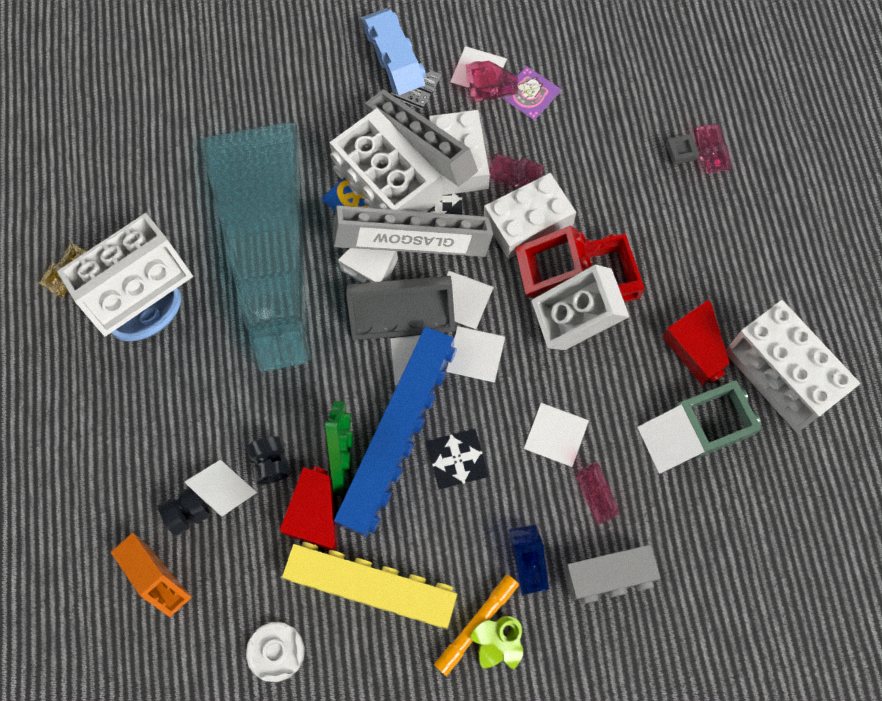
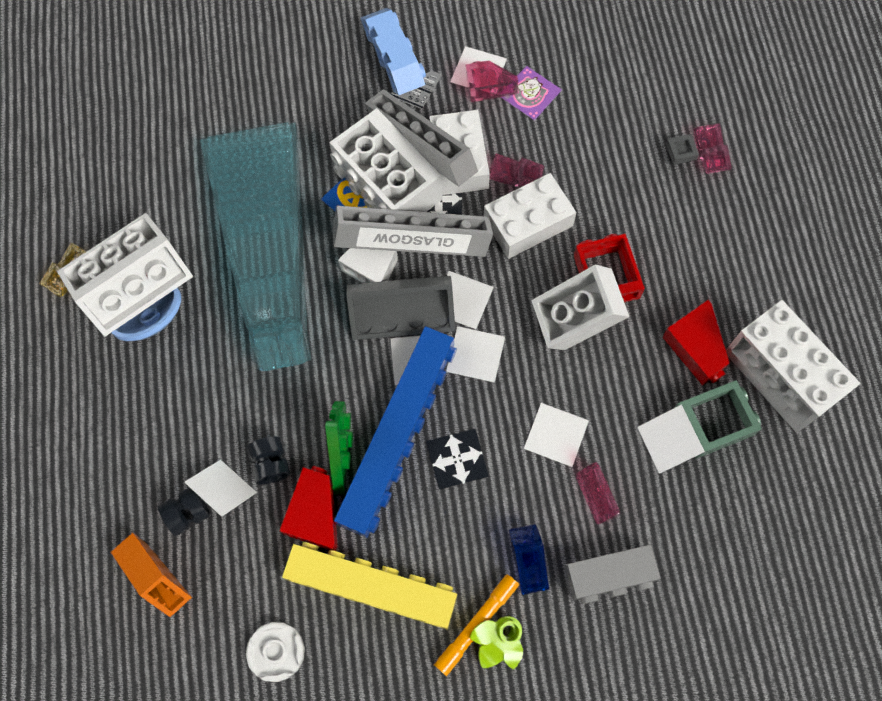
(529, 266): red window -> none

